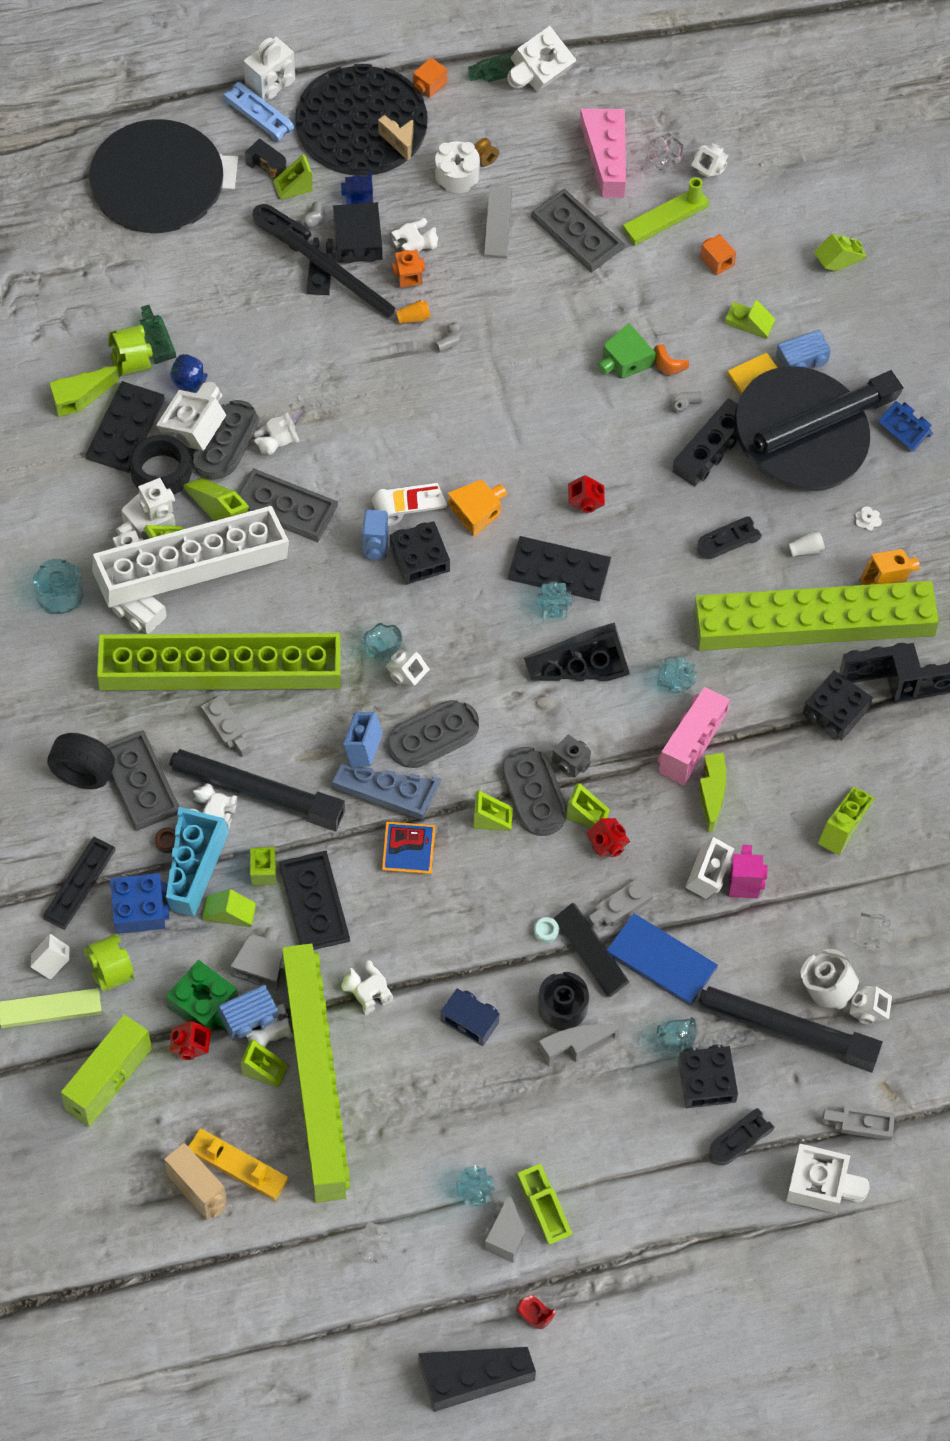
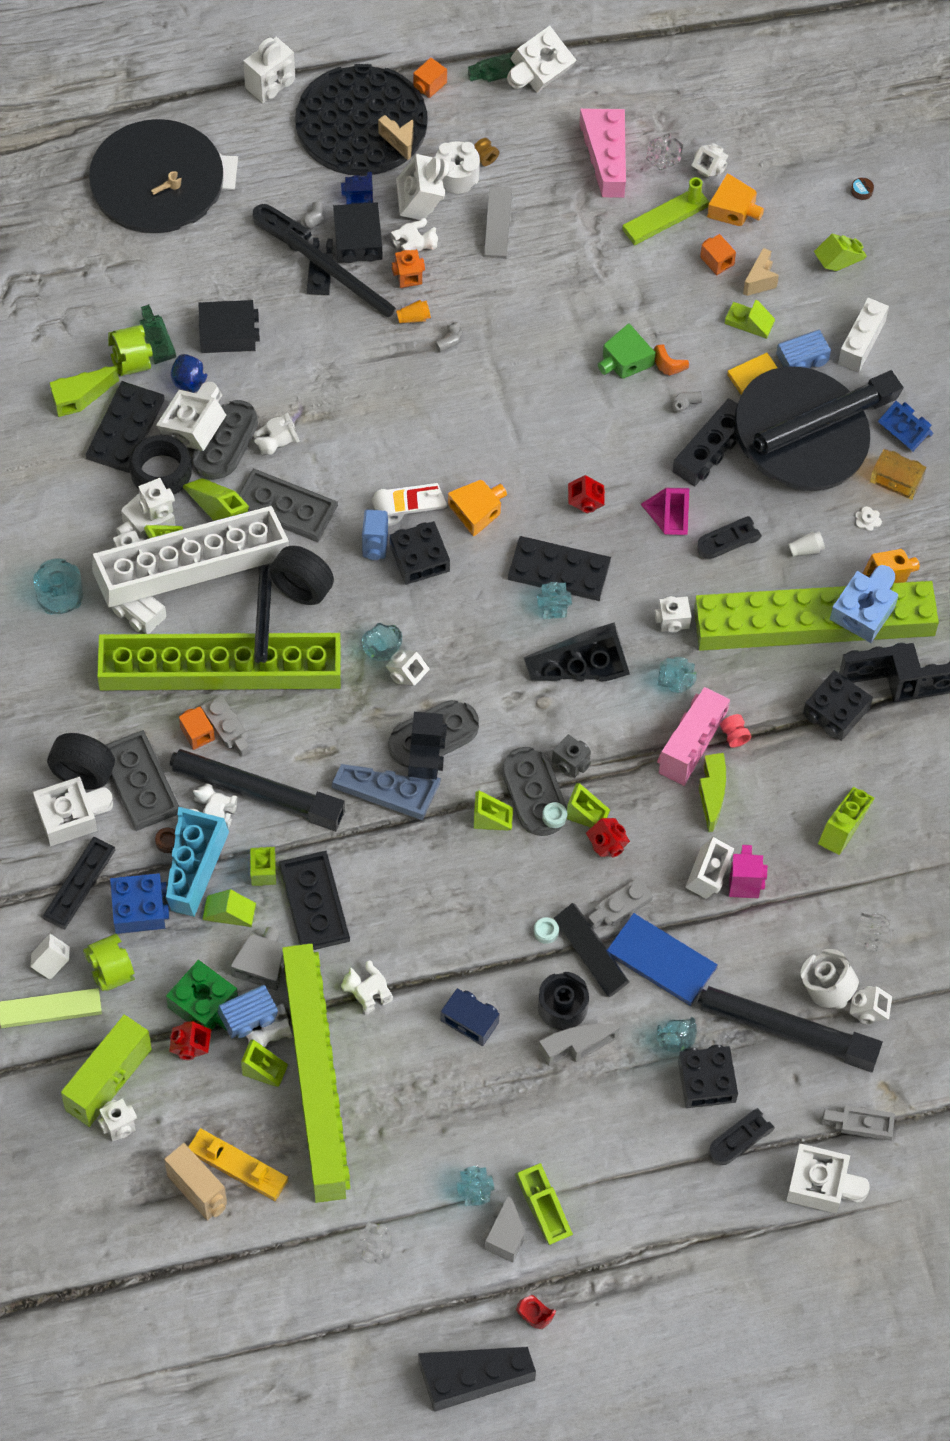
(66, 800): none -> white brick
(117, 1119): none -> white brick
(171, 183): none -> tan hand
(196, 727): none -> orange brick
(228, 326): none -> black brick
(258, 111): light blue plate -> none
(263, 615): none -> black axle
(266, 158): black leg -> none
(294, 179): lime slope -> none
(301, 575): none -> black tyre
(362, 739): medium blue brick -> none
(408, 847): slope -> none
(421, 186): none -> white brick
(426, 741): none -> black brick
(554, 815): none -> light aqua tile
(577, 230): dark grey tile -> none
(670, 510): none -> dark pink slope
(673, 614): none -> white brick
(734, 202): none -> light orange torso
(735, 730): none -> coral wheel
(760, 276): none -> tan slope
(862, 188): none -> reddish brown tile
(863, 335): none -> white brick
(866, 603): none -> light blue brick
(898, 474): none -> clear yellow brick

